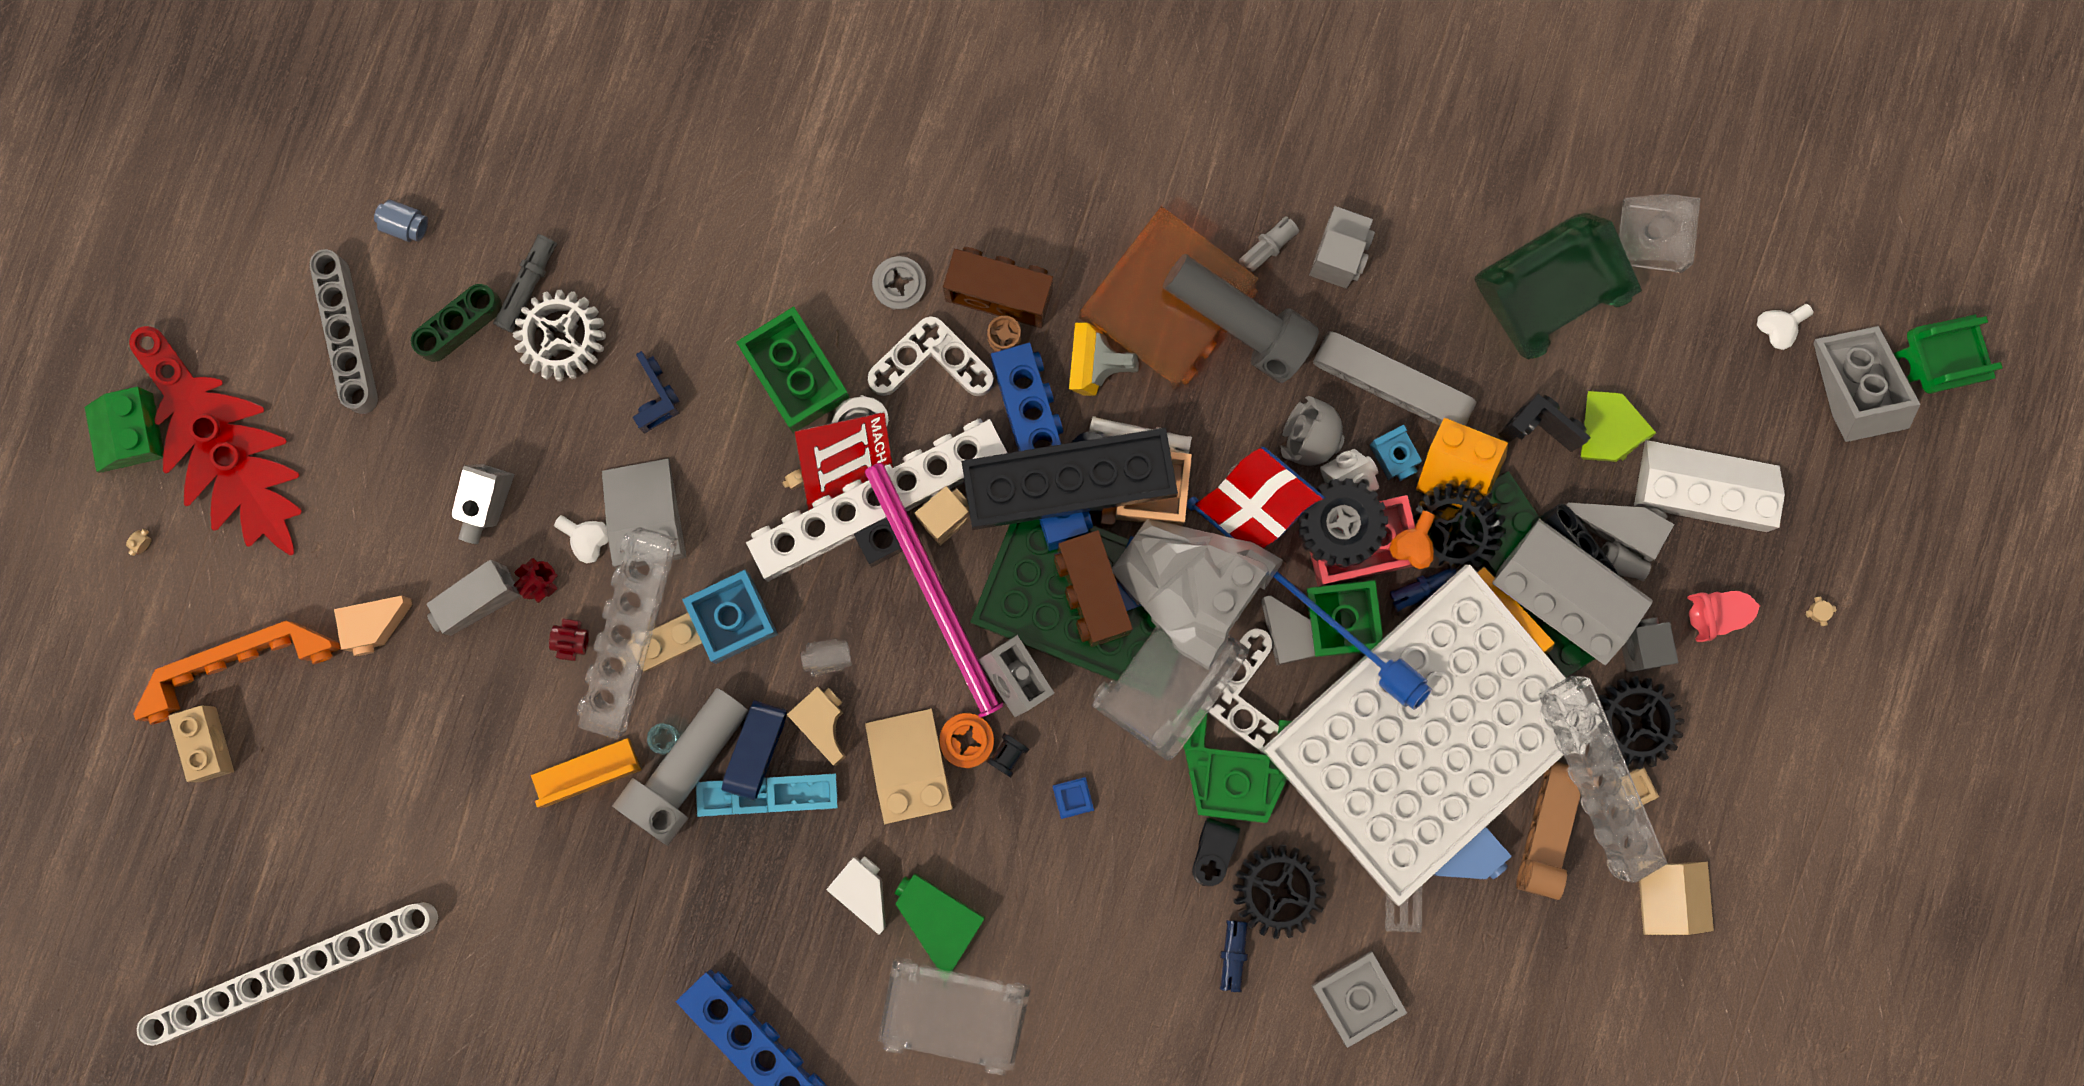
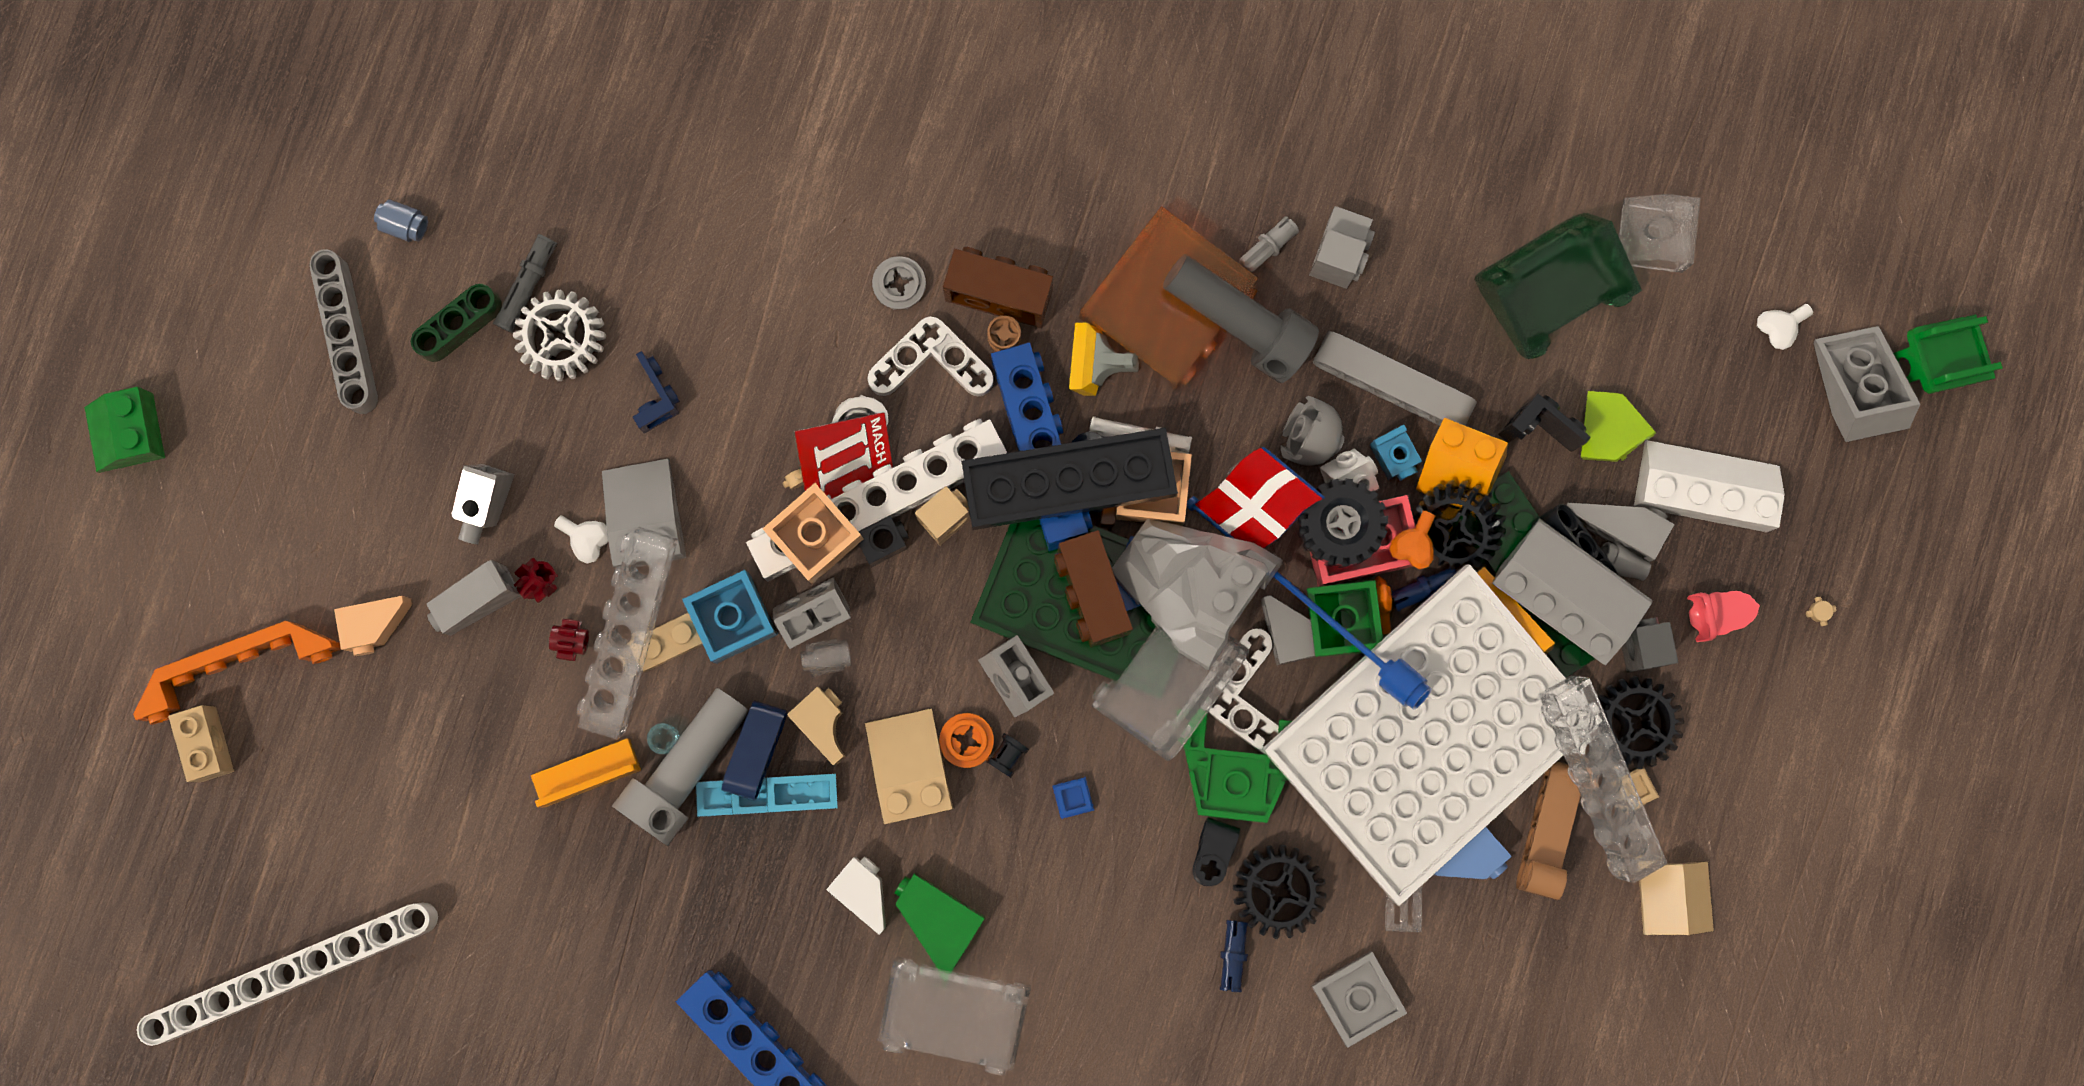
(138, 542): tan piece -> none
(219, 447): red plant -> none
(793, 370): green brick -> none
(811, 613): none -> light grey brick
(813, 533): none -> light nougat brick
(932, 590): dark pink axle -> none
(1385, 603): none -> orange rock

